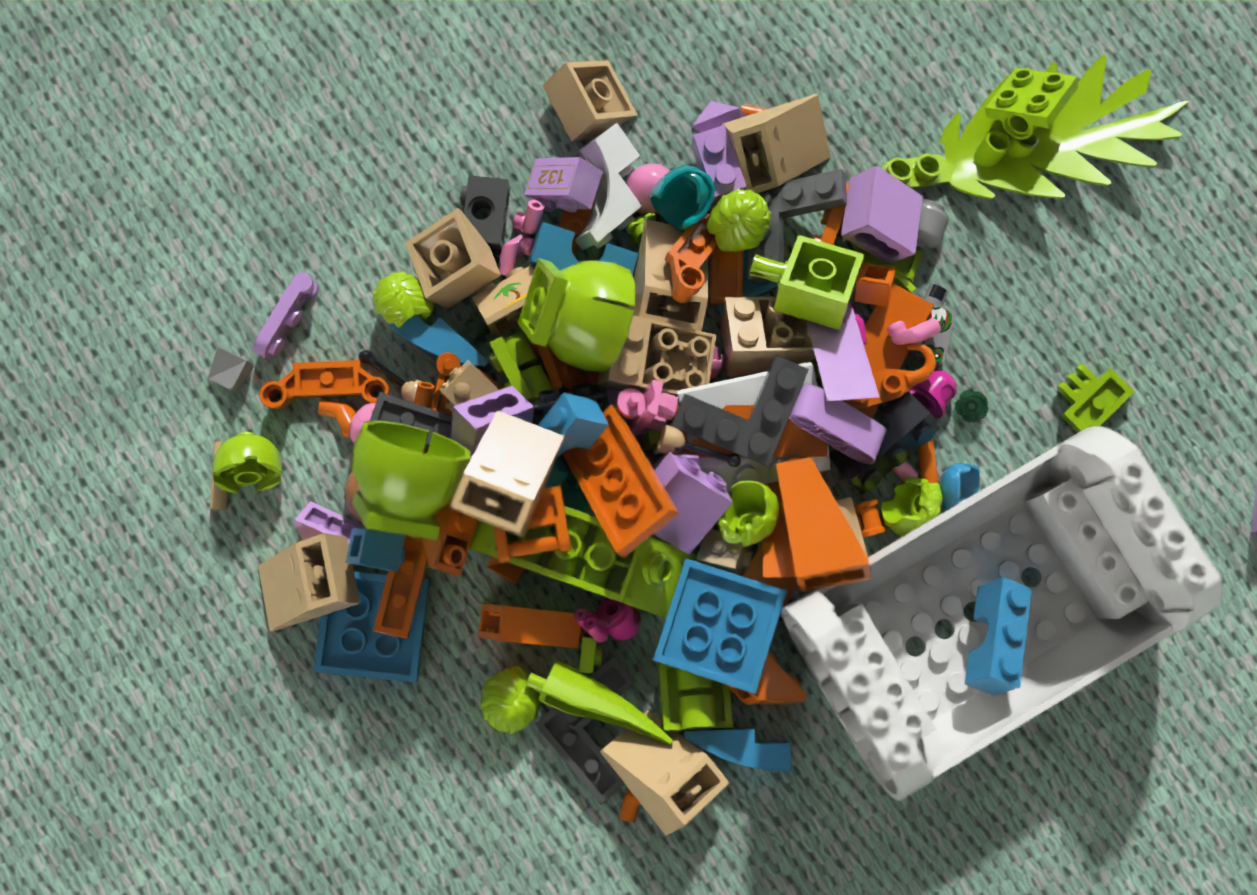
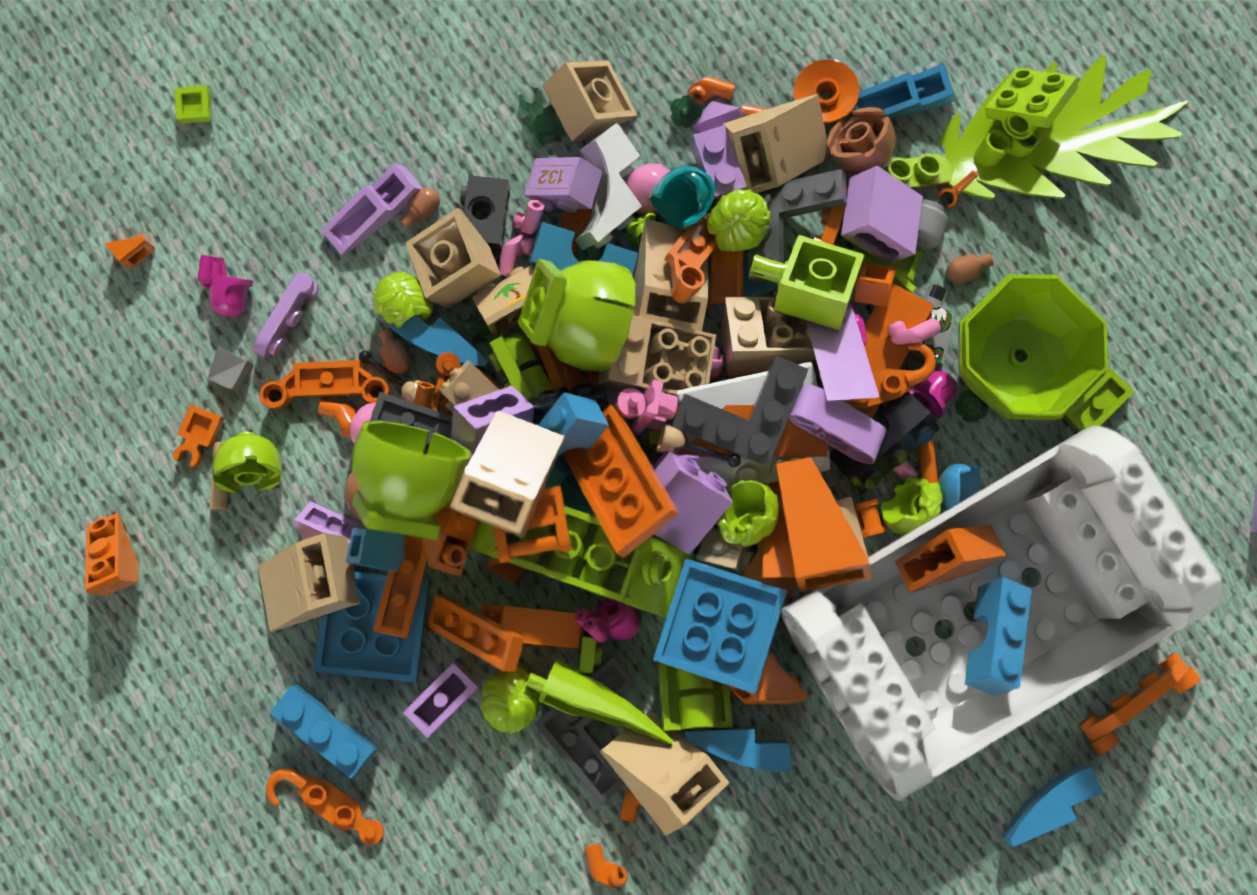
(109, 557): none -> orange slope
(132, 250): none -> orange slope
(193, 104): none -> lime plate
(199, 430): none -> orange plate
(226, 293): none -> dark pink piece
(322, 731): none -> dark azure arch
(328, 802): none -> orange piece
(371, 208): none -> lavender slope
(394, 352): none -> nougat cylinder
(421, 206): none -> nougat cylinder
(442, 699): none -> lavender brick
(475, 633): none -> orange plate
(542, 122): none -> clear green plate
(603, 870): none -> orange arm
(677, 107): none -> clear green plate
(710, 87): none -> orange arm
(832, 77): none -> orange dish
(862, 140): none -> nougat cylinder
(909, 93): none -> dark azure slope
(950, 556): none -> orange slope
(958, 188): none -> orange hand
(967, 268): none -> nougat cylinder
(1052, 805): none -> dark azure slope
(1054, 331): none -> lime rock
(1125, 707): none -> orange plate

